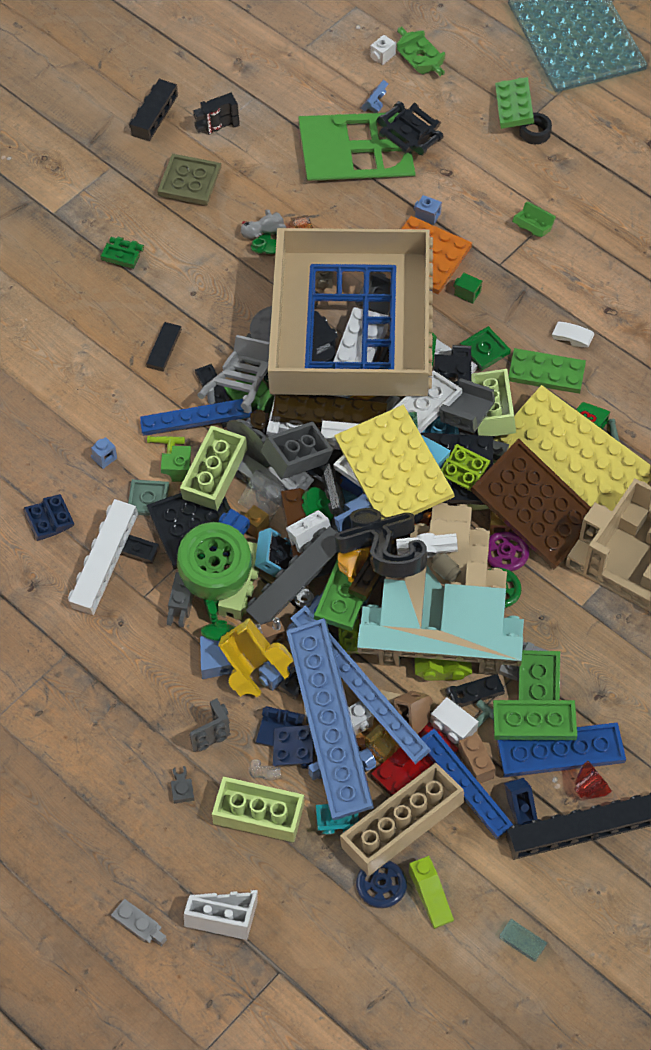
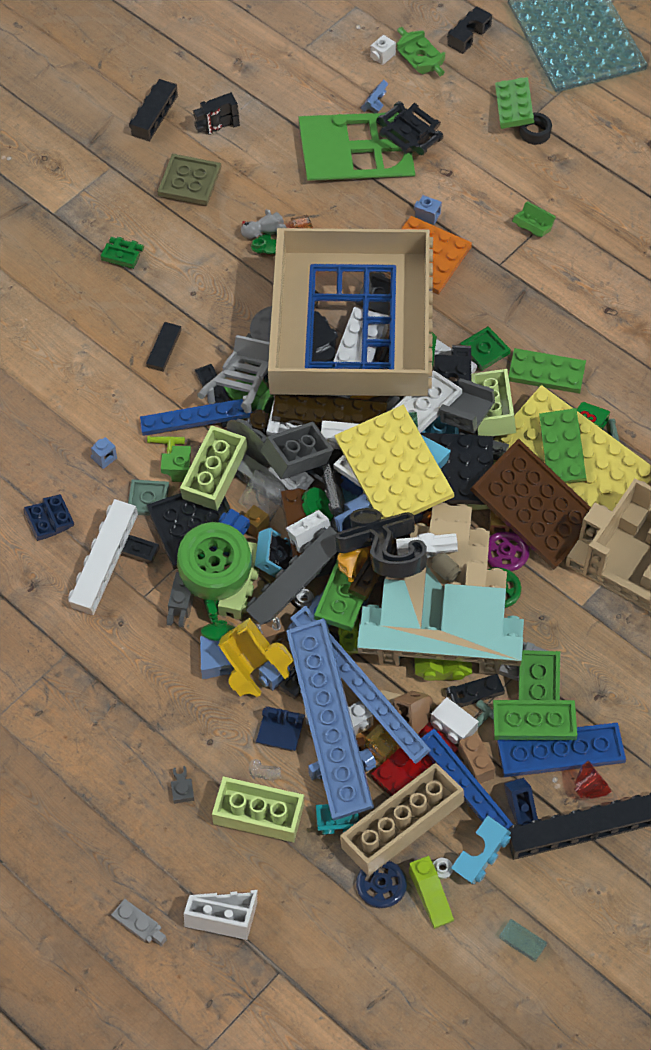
(213, 732): dark grey bracket -> none
(293, 746): dark blue hinge -> none
(323, 279): dark tan brick -> none
(443, 874): none -> white plate
(461, 36): none -> black arch
(464, 467): lime slope -> none
(467, 287): green brick -> none
(474, 867): none -> medium azure arch
(563, 444): none -> bright green plate
(575, 334): white slope -> none

